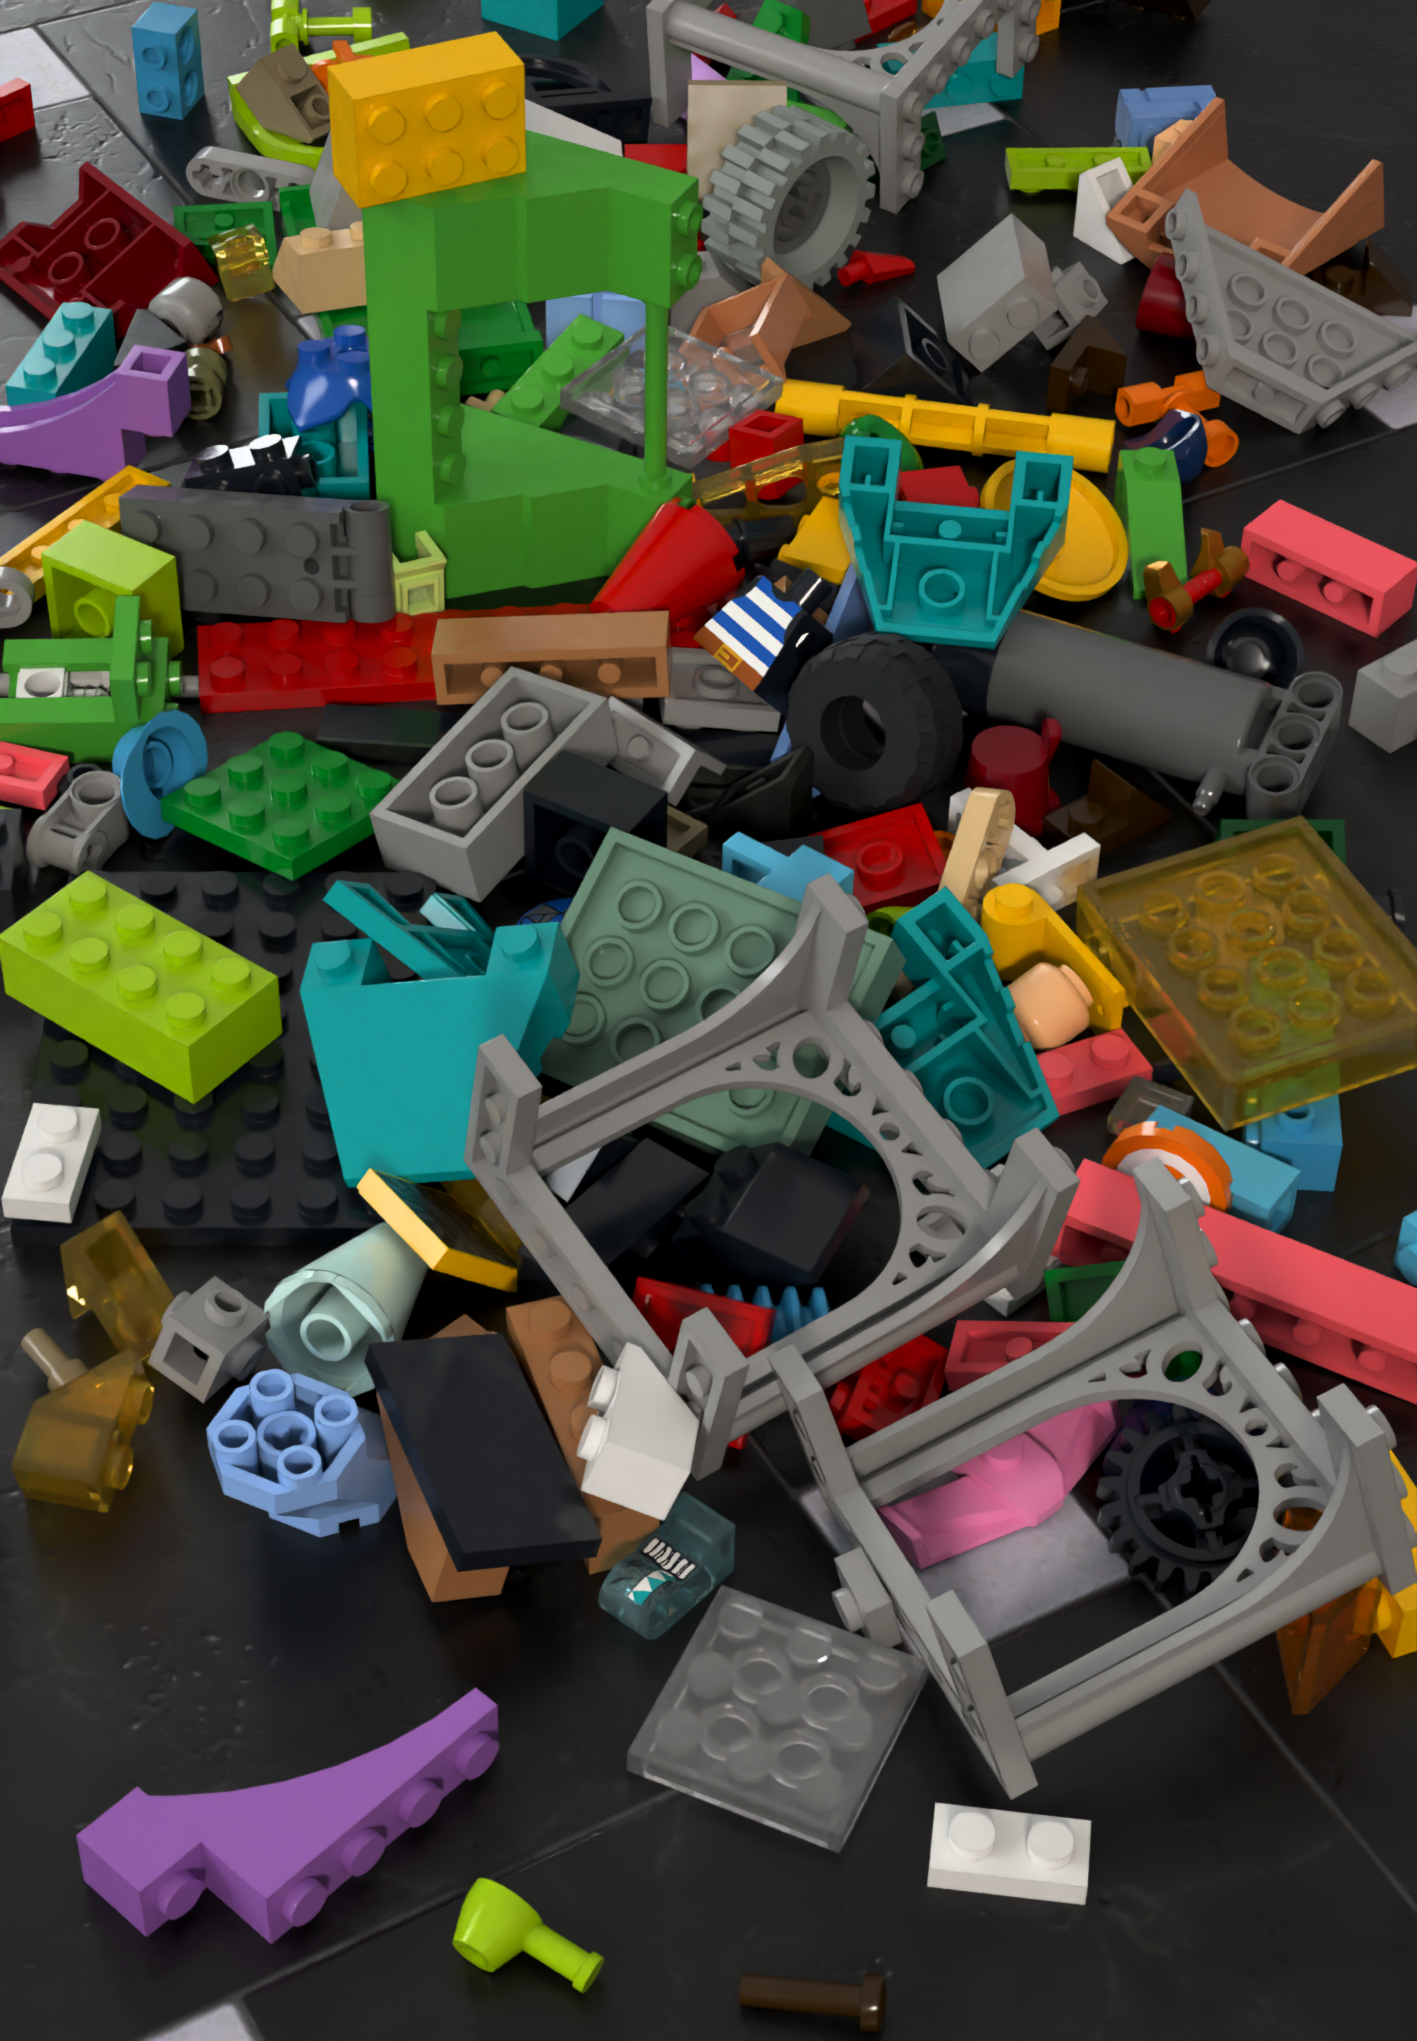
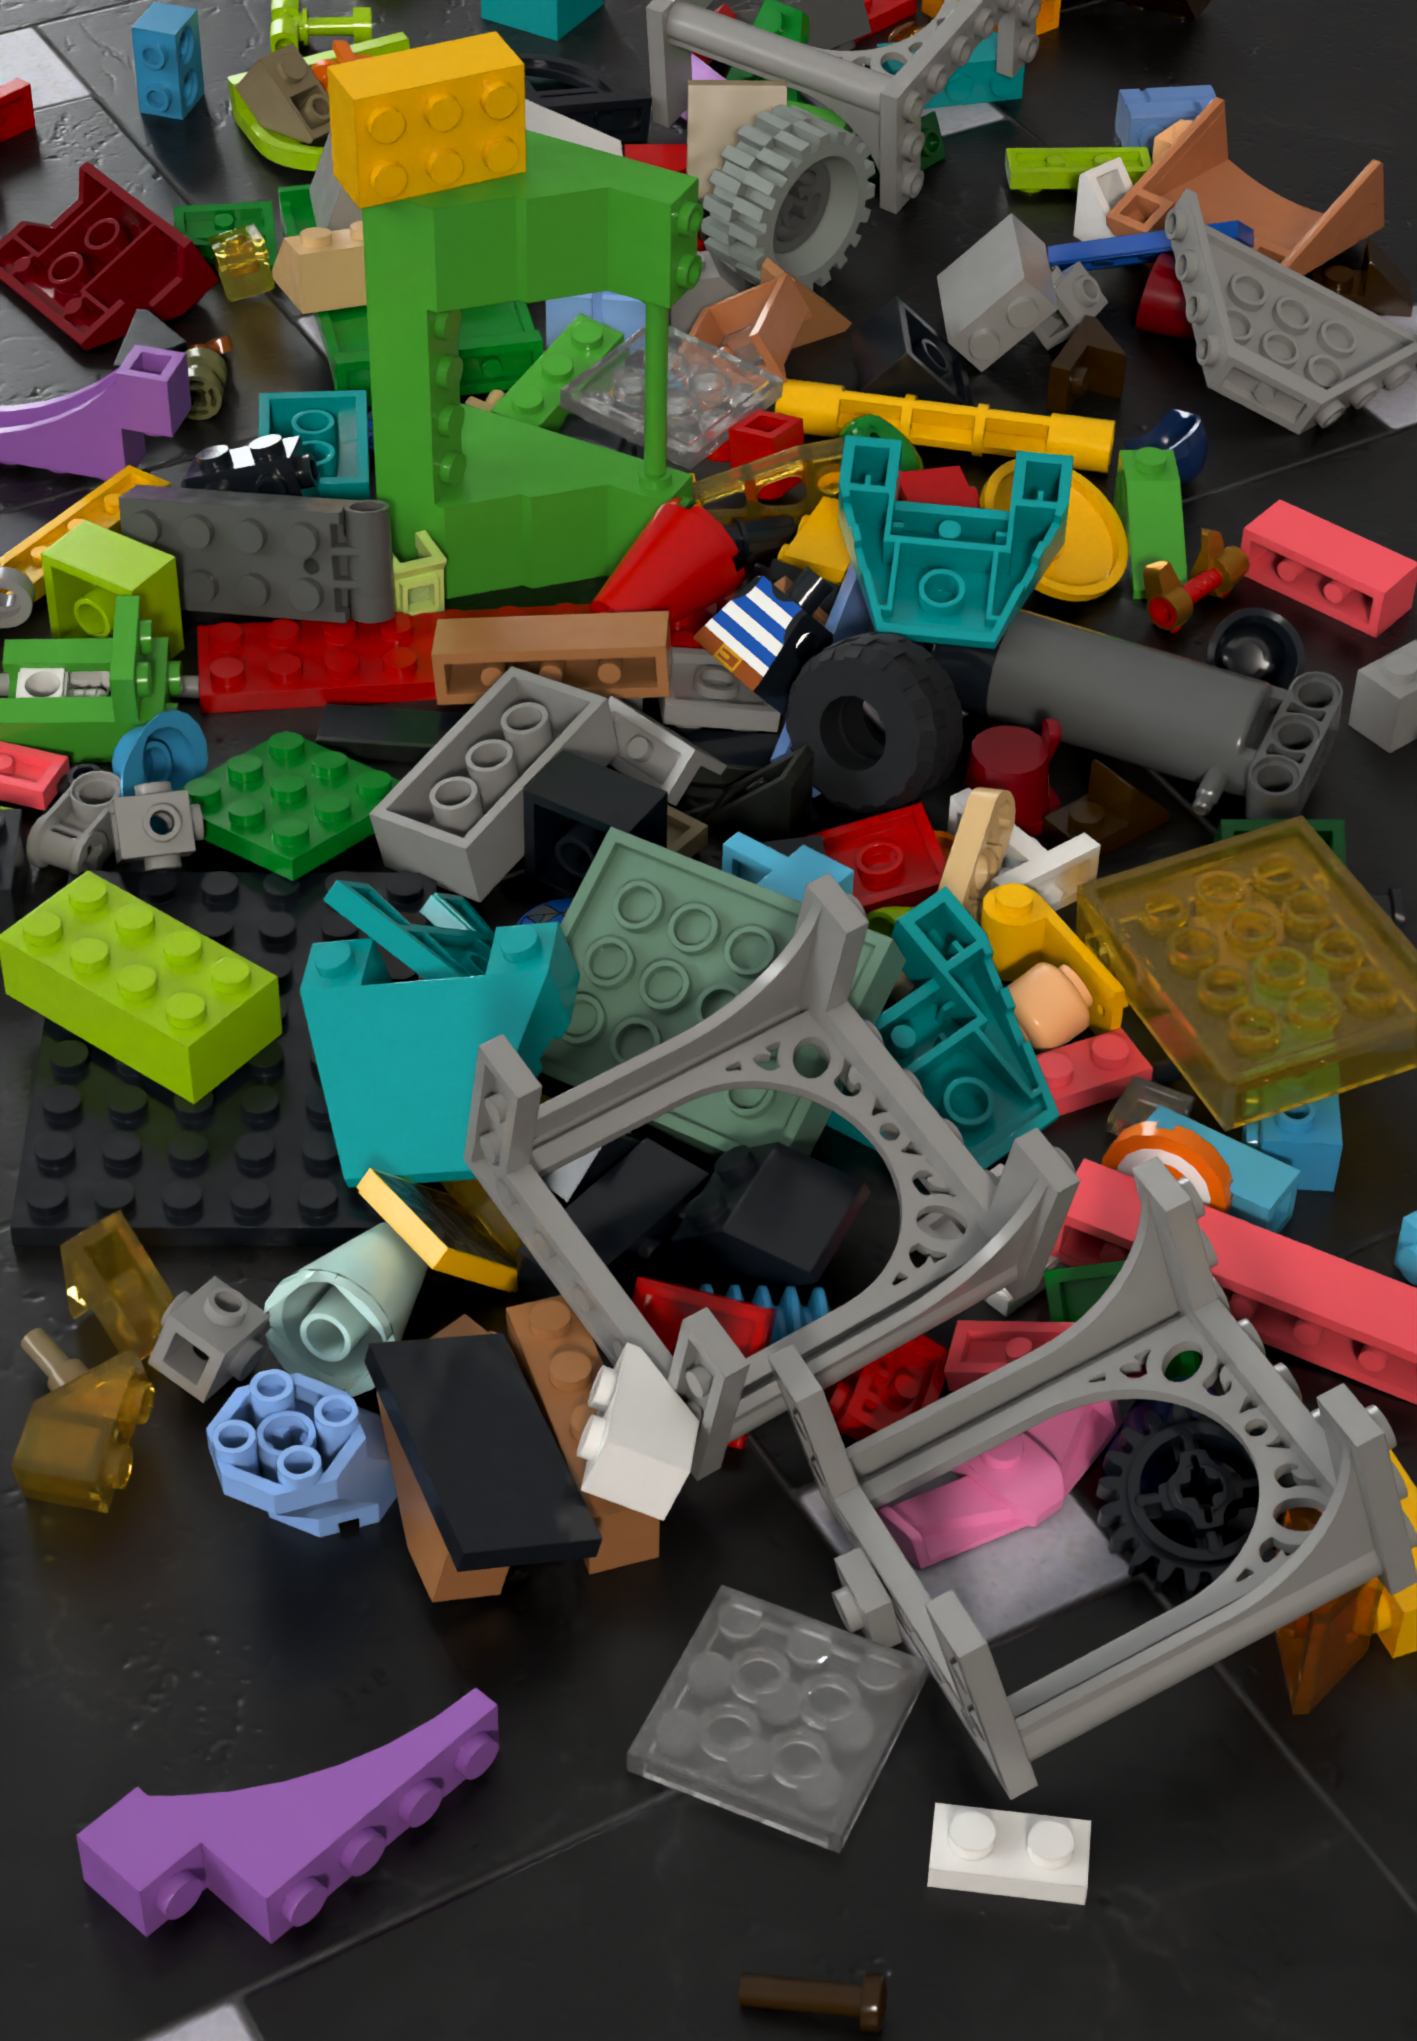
(51, 1163): white plate -> none
(67, 356): teal brick -> none
(134, 836): none -> light grey brick
(189, 309): light grey head -> none
(233, 185): light grey beam -> none
(329, 378): blue brick -> none
(500, 1925): lime bar -> none
(670, 1569): clear light blue leg -> none
(874, 267): red bar -> none
(1131, 249): none -> blue tile
(1190, 393): orange bar -> none

